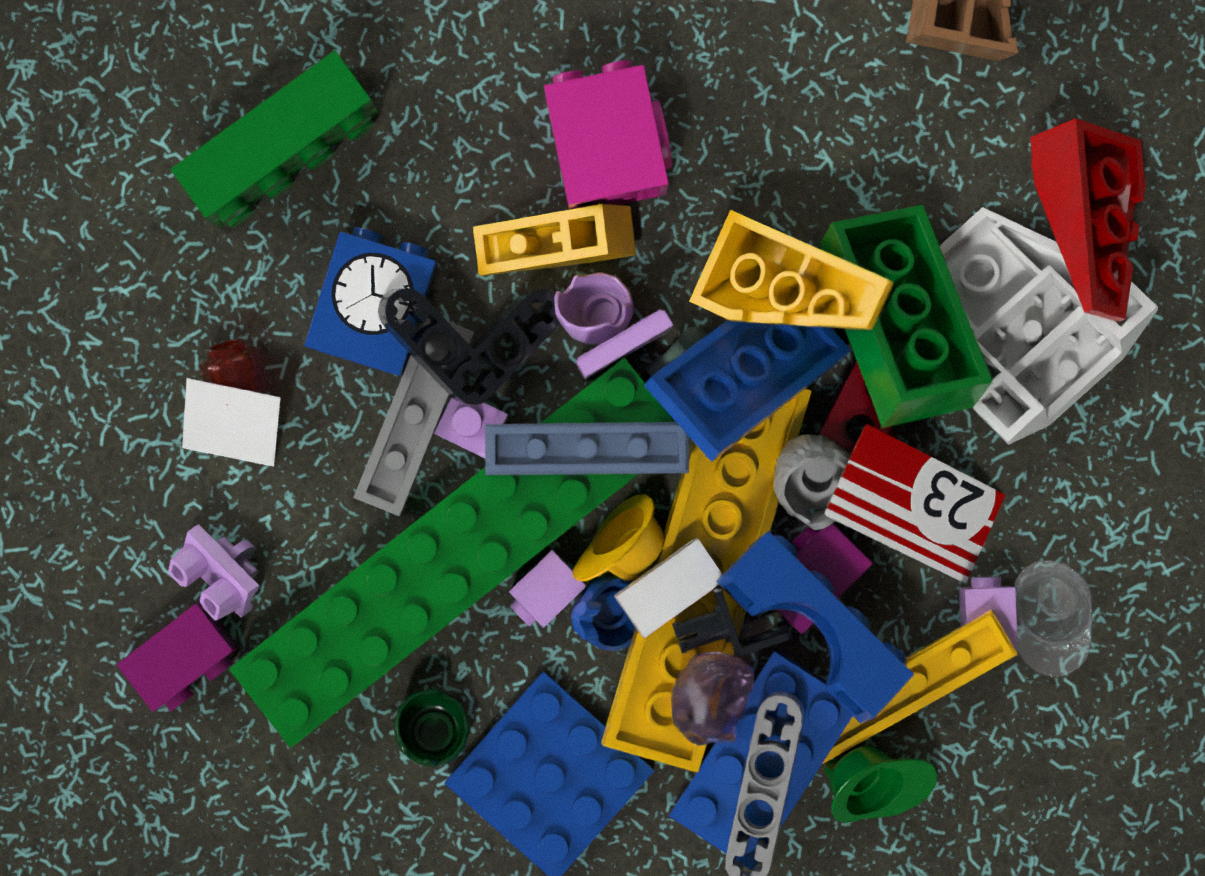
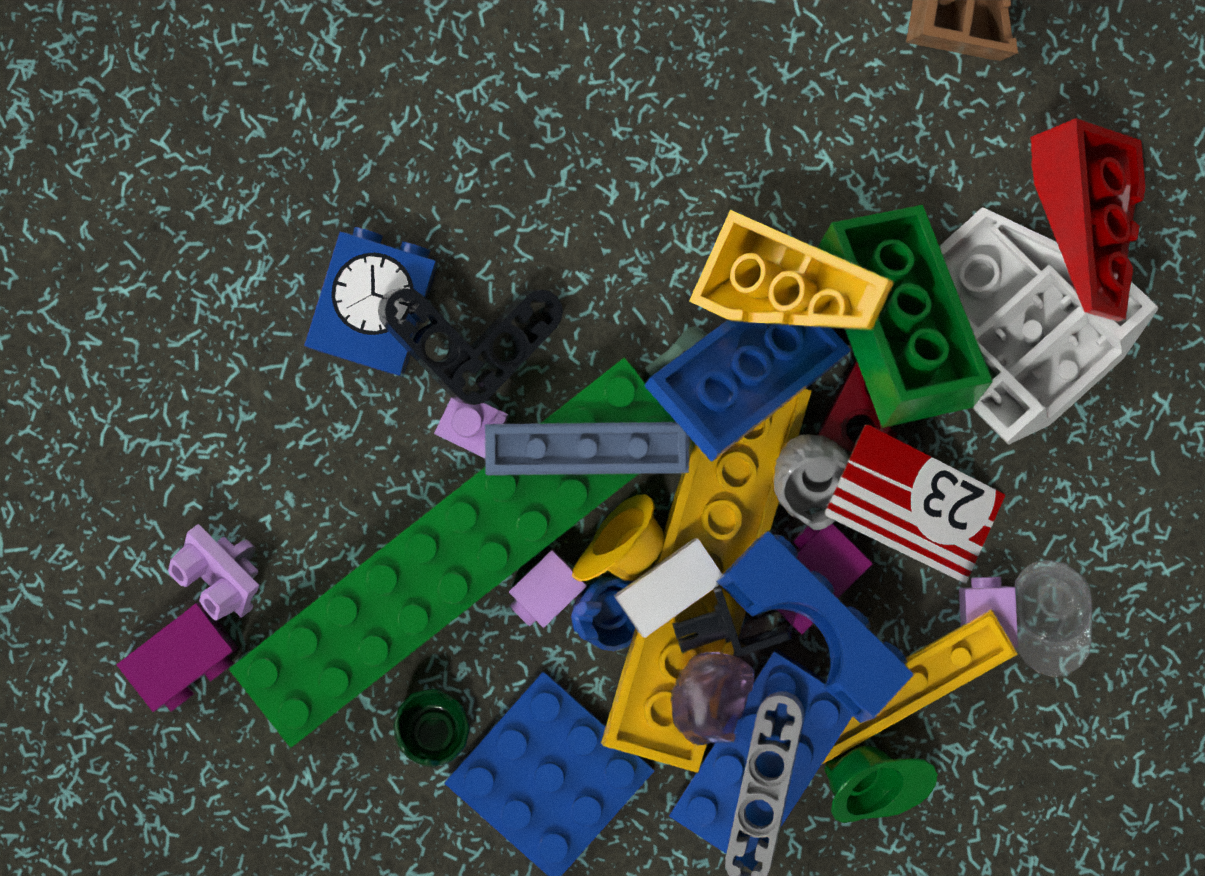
(235, 366): clear red head -> none
(236, 431): white sticker -> none
(276, 142): green brick -> none
(406, 431): light grey plate -> none
(555, 239): yellow slope -> none
(594, 307): lavender hair -> none
(608, 136): dark pink brick -> none
(624, 344): lavender tile -> none

